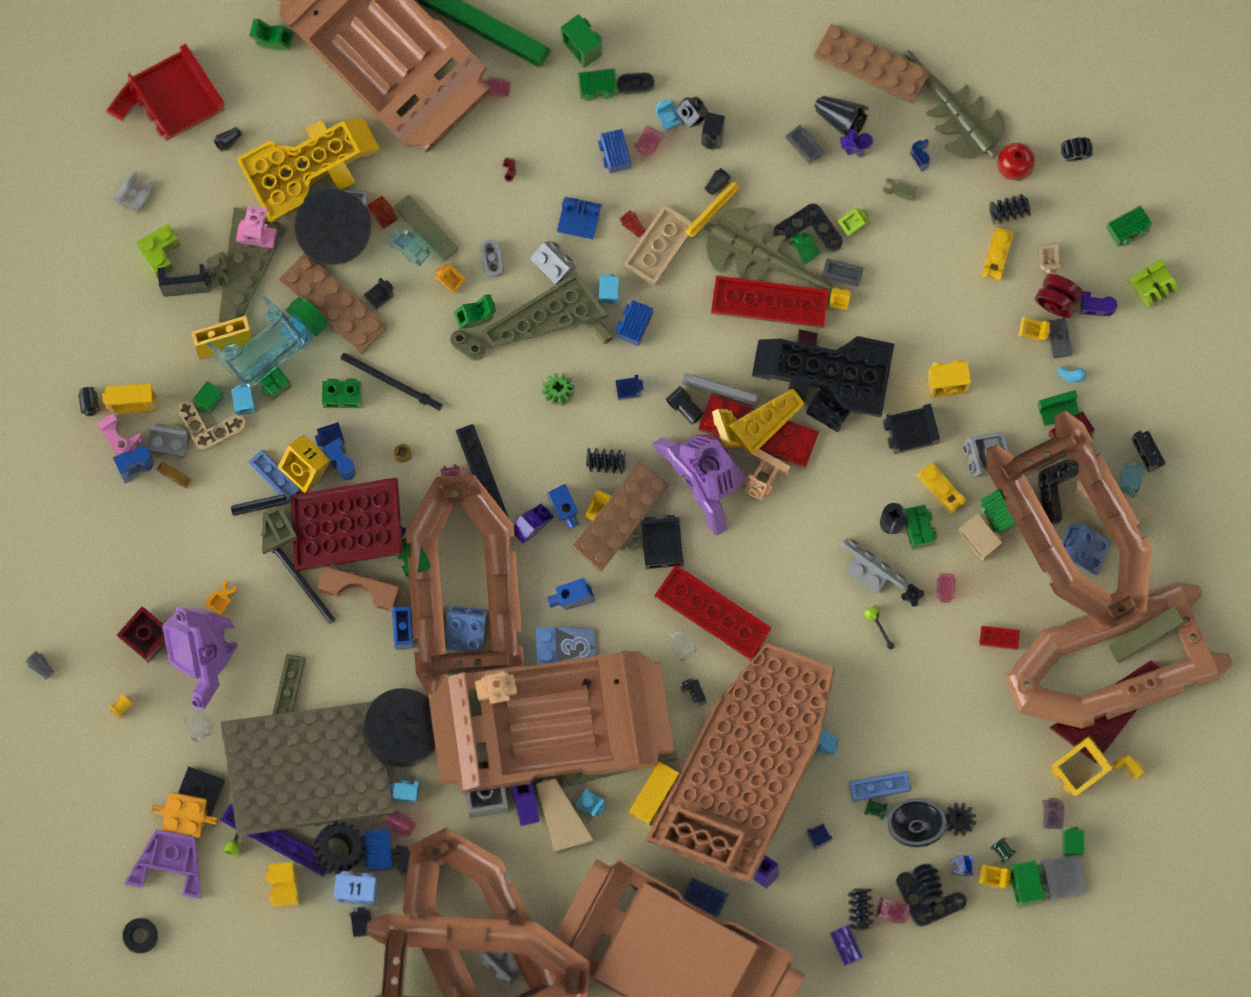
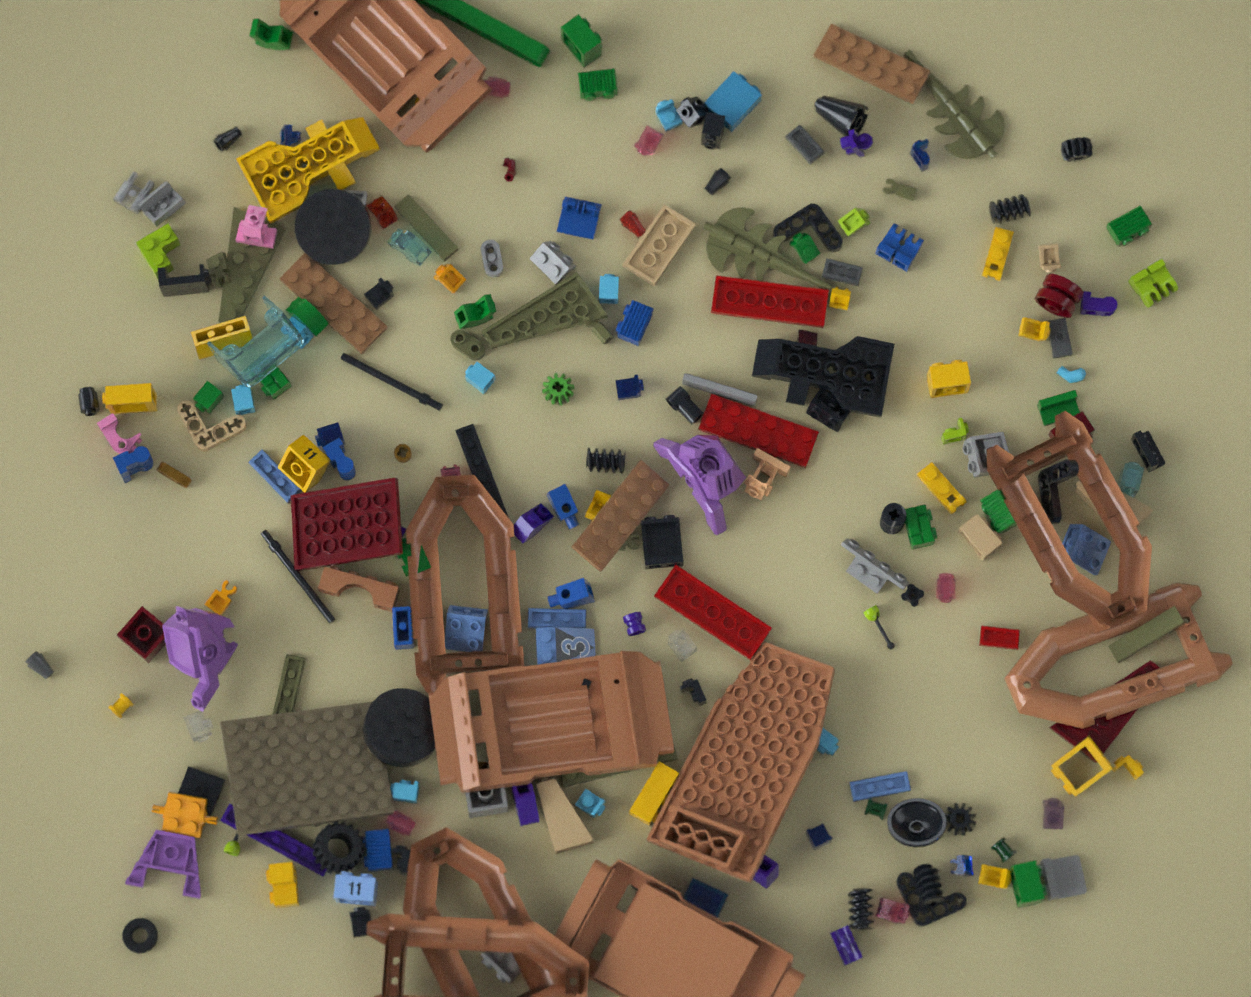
(122, 103): red plate -> none
(161, 203): none -> light grey bracket
(168, 441): light grey bracket -> none
(176, 93): red panel -> none
(260, 504): black axle -> none
(276, 530): olive wing -> none
(288, 137): none -> clear blue tile
(341, 393): green brick -> none
(479, 377): none -> medium azure brick
(496, 687): light nougat tile -> none
(556, 618): none -> medium blue tile
(615, 151): blue brick -> none
(634, 624): none -> dark purple wheel
(635, 81): black plate -> none
(712, 209): yellow axle -> none
(722, 419): yellow plate -> none
(734, 100): none -> dark azure brick
(765, 421): yellow wing -> none
(891, 247): none -> blue legs
(911, 429): black panel -> none
(952, 435): none -> lime bracket
(1016, 161): red cylinder -> none
(1073, 842): green brick -> none

